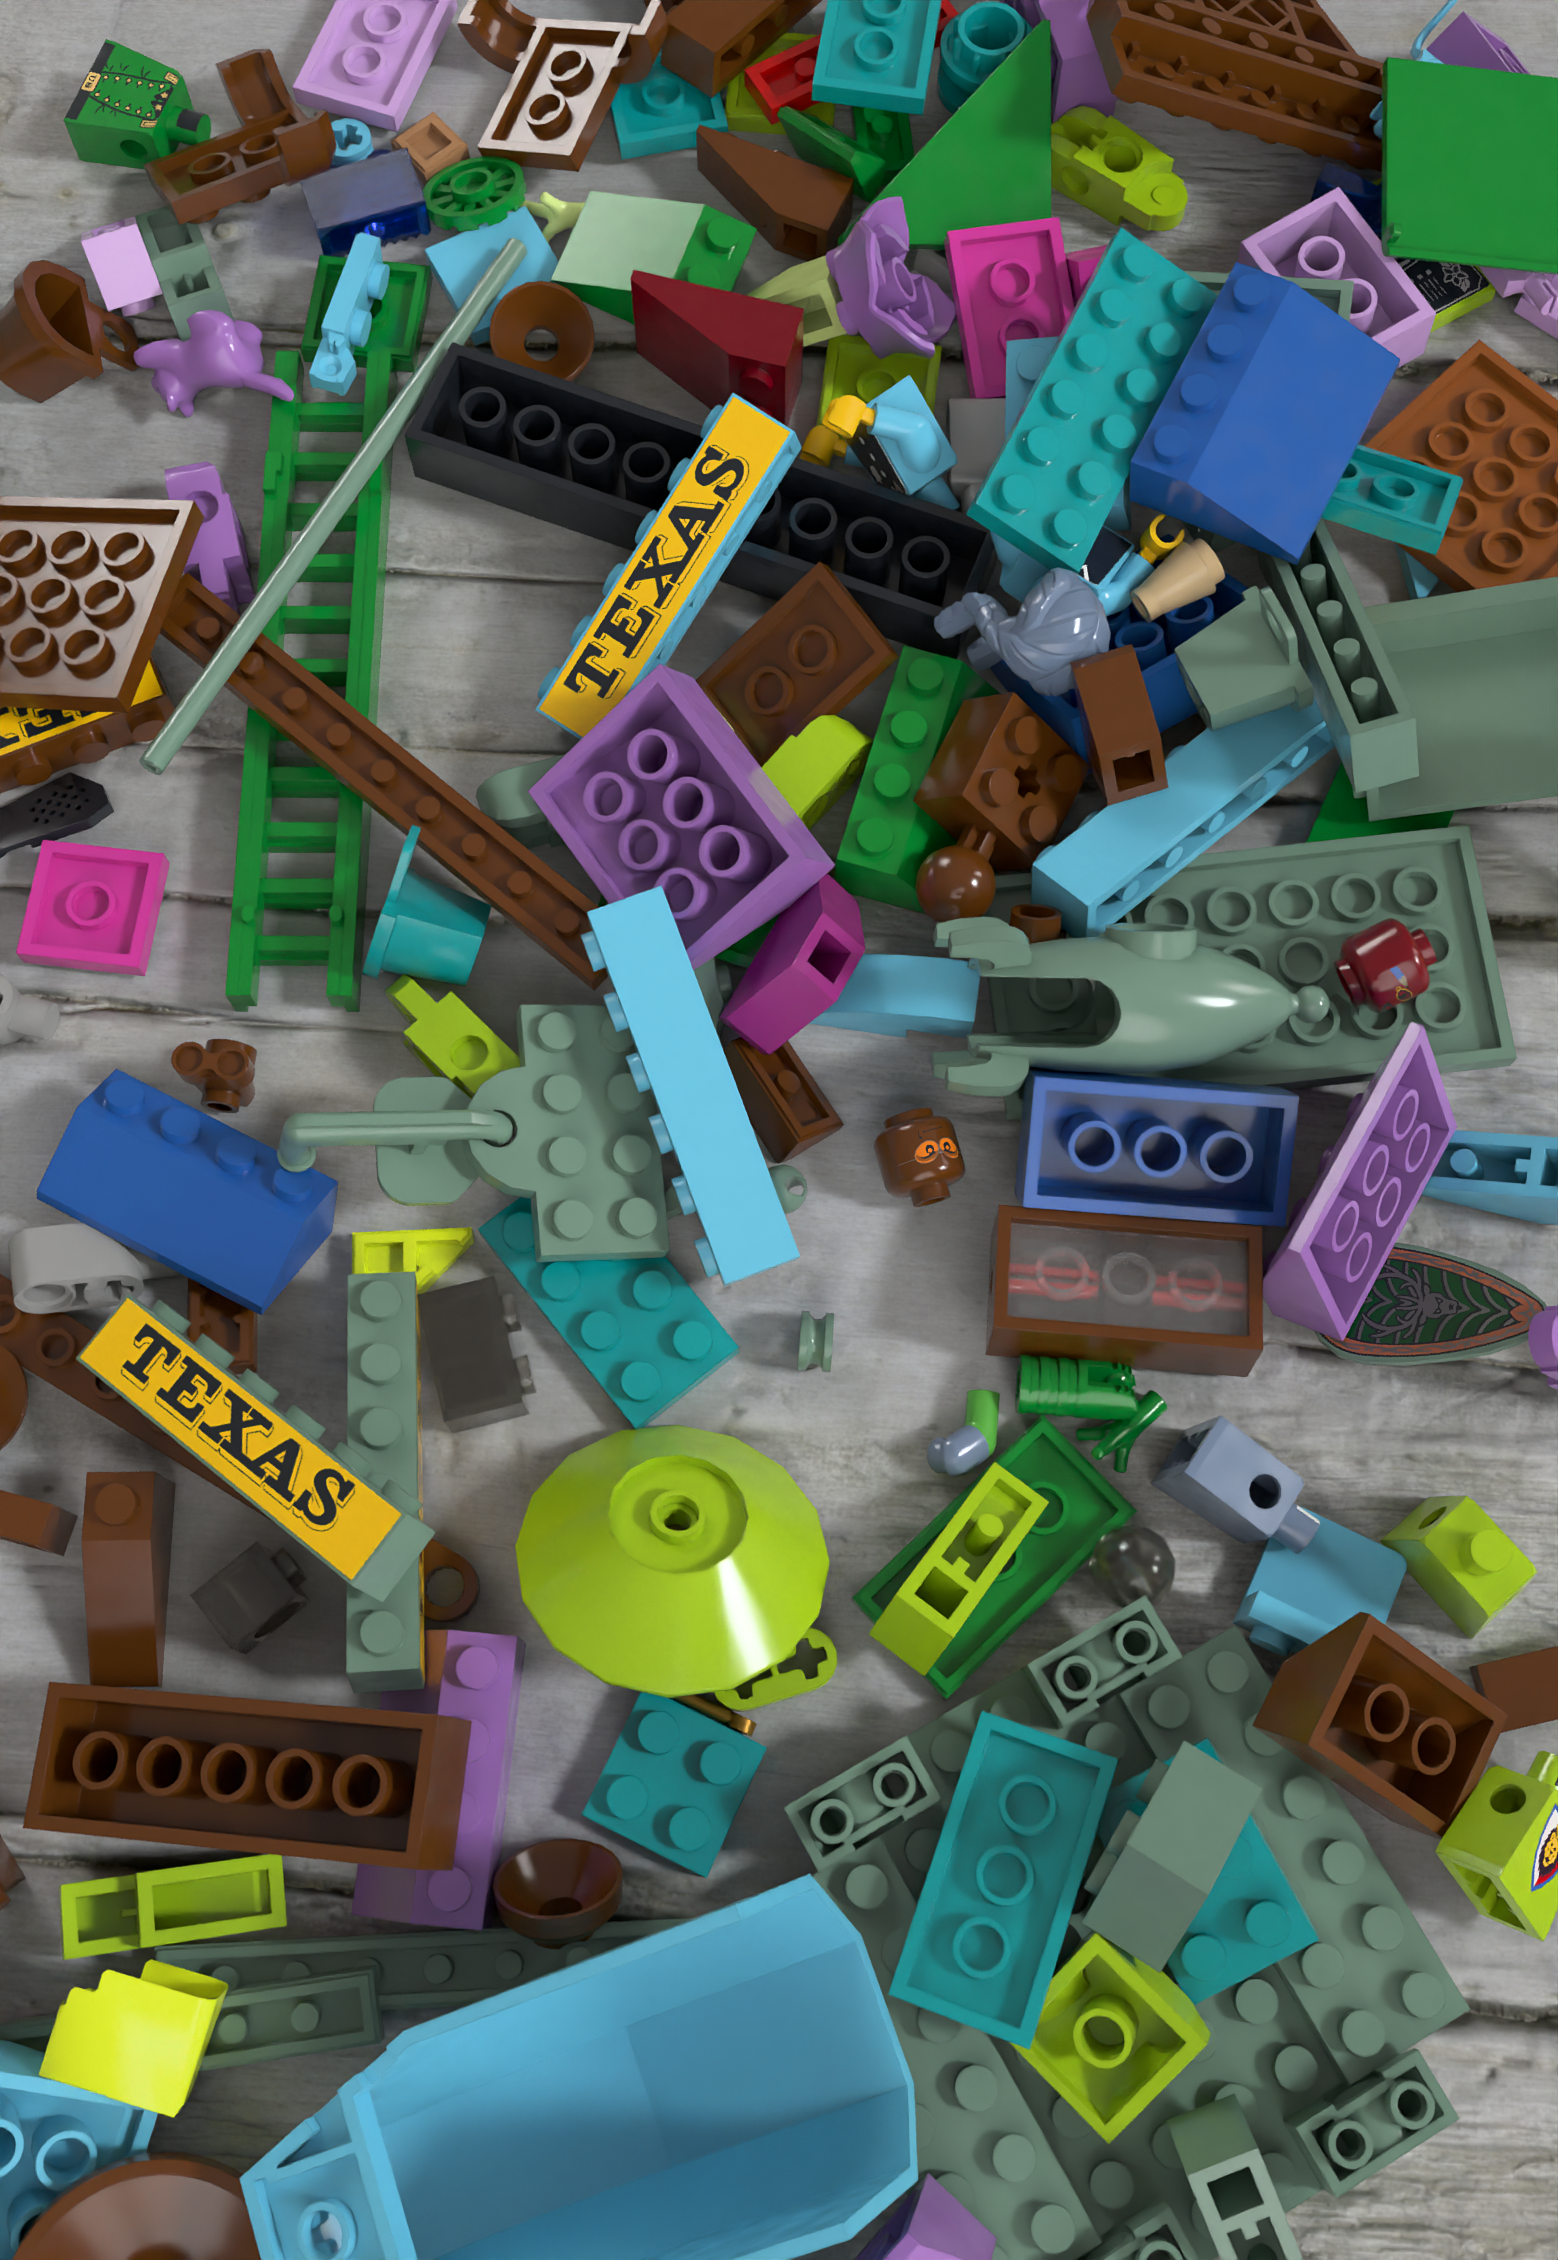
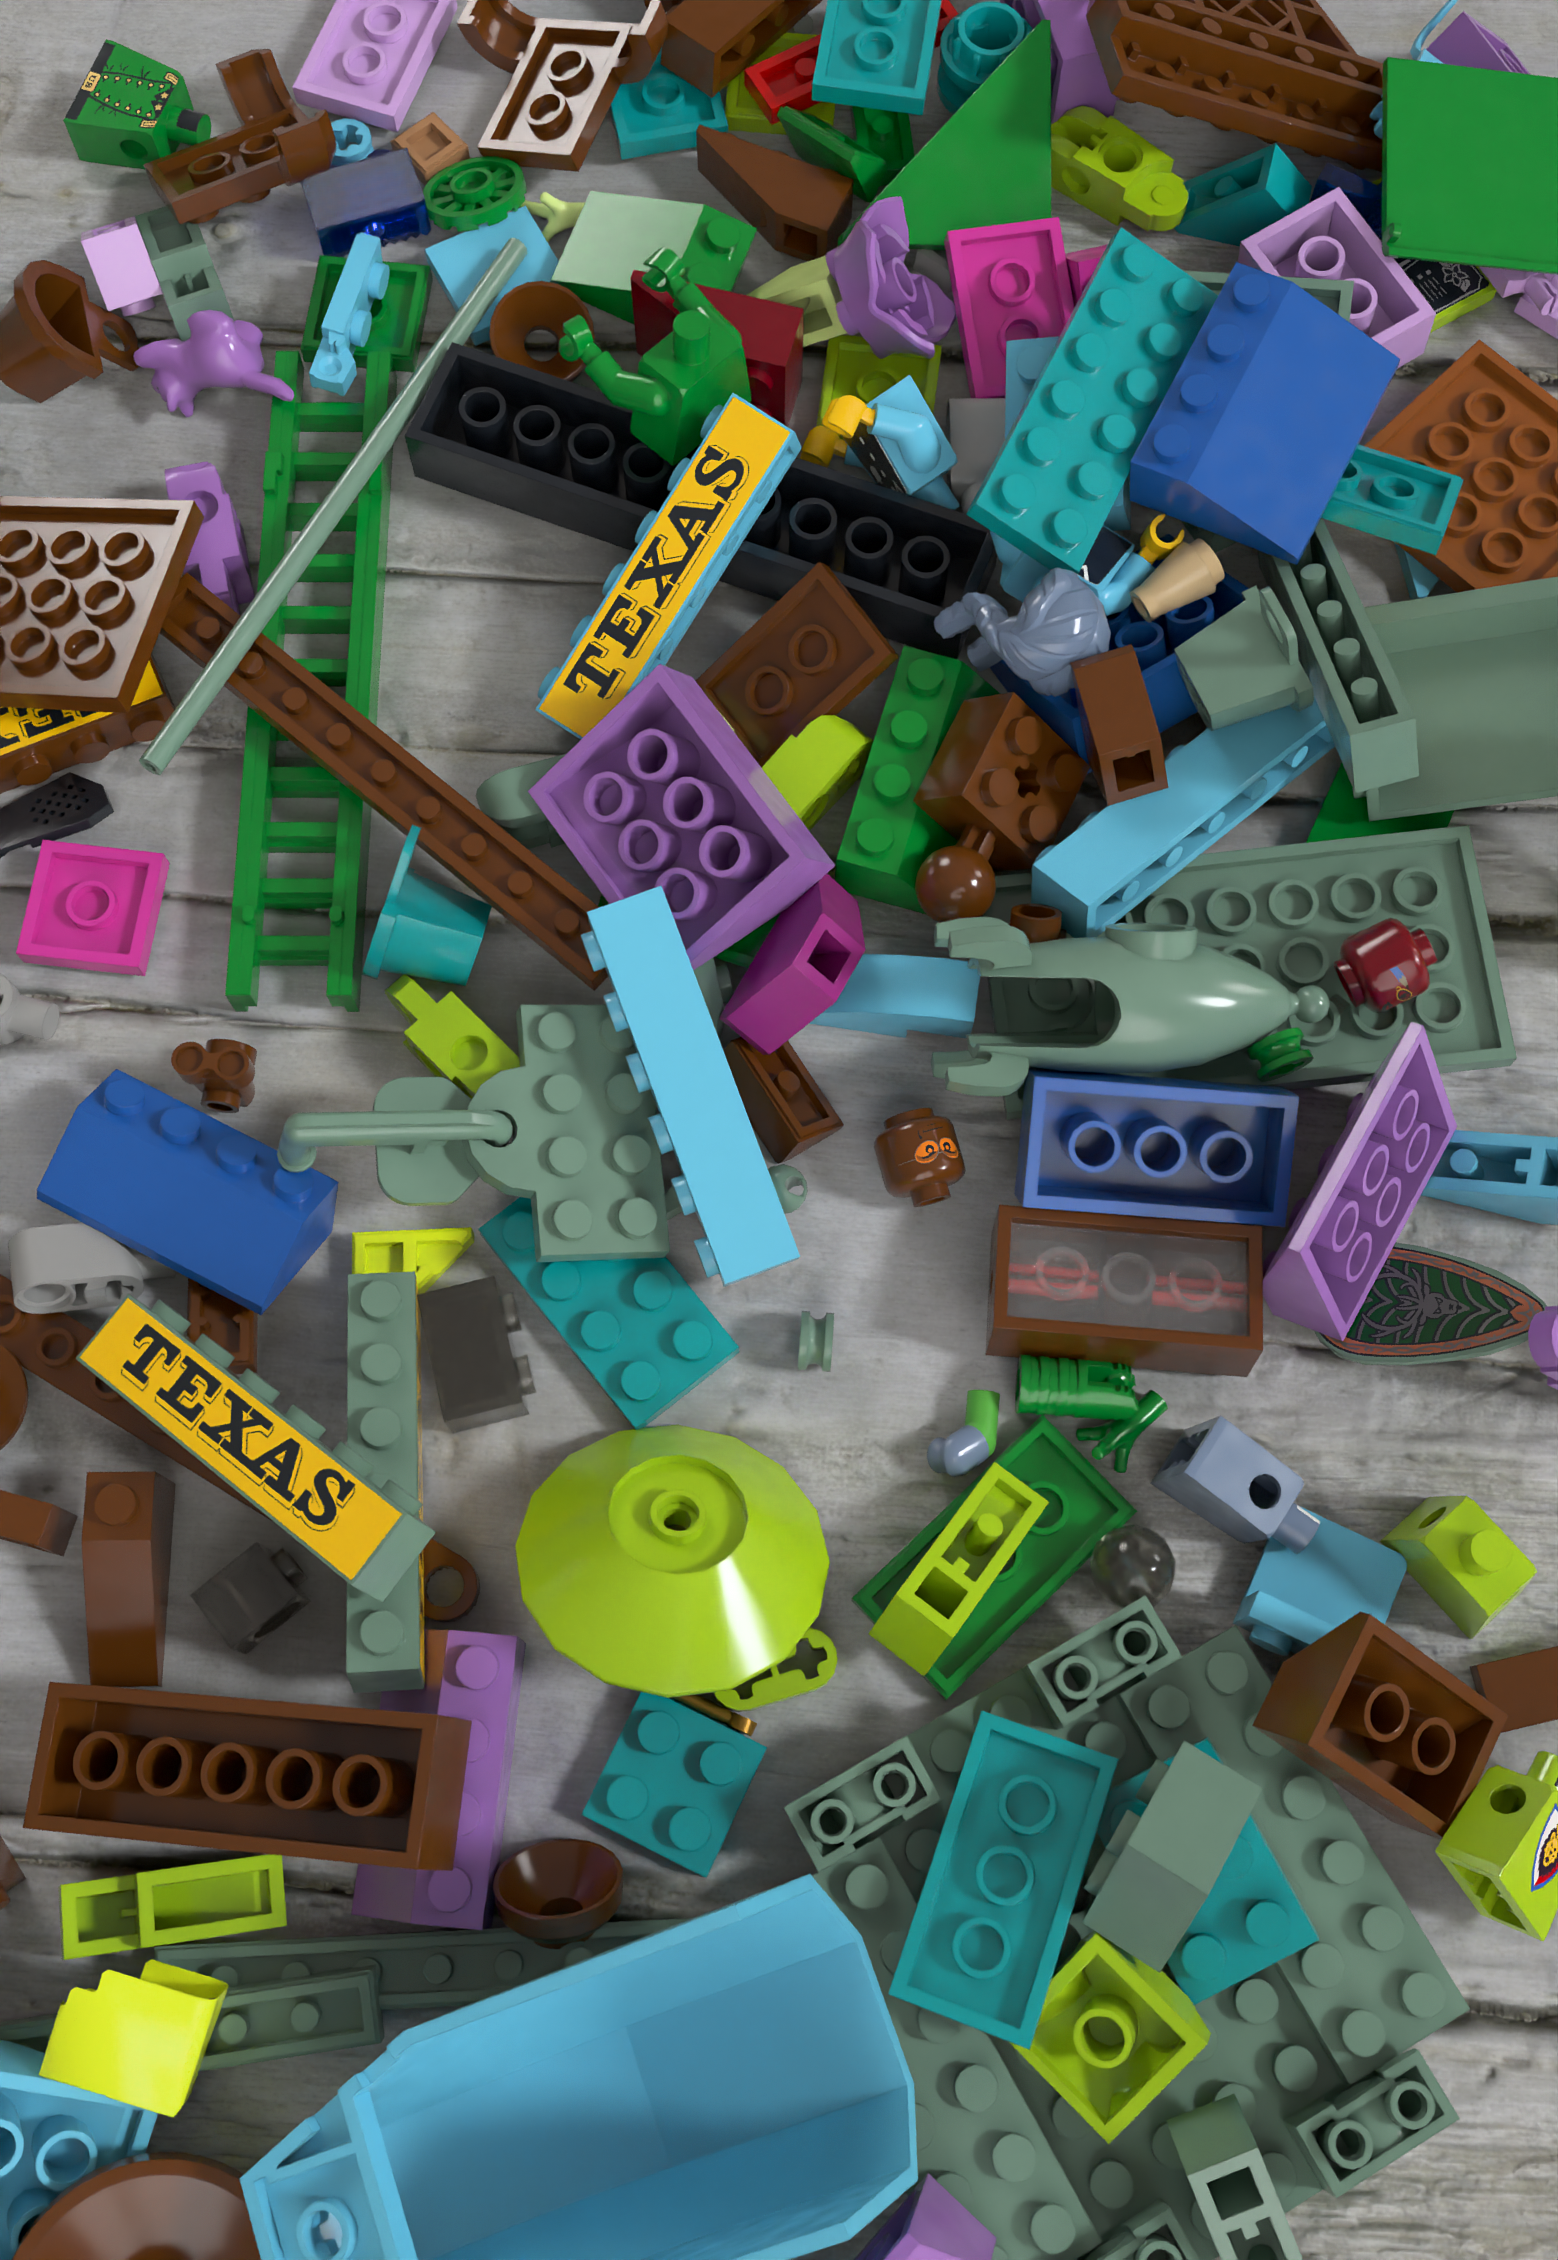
(677, 377): none -> green torso
(1243, 197): none -> teal slope
(1280, 1054): none -> green bush

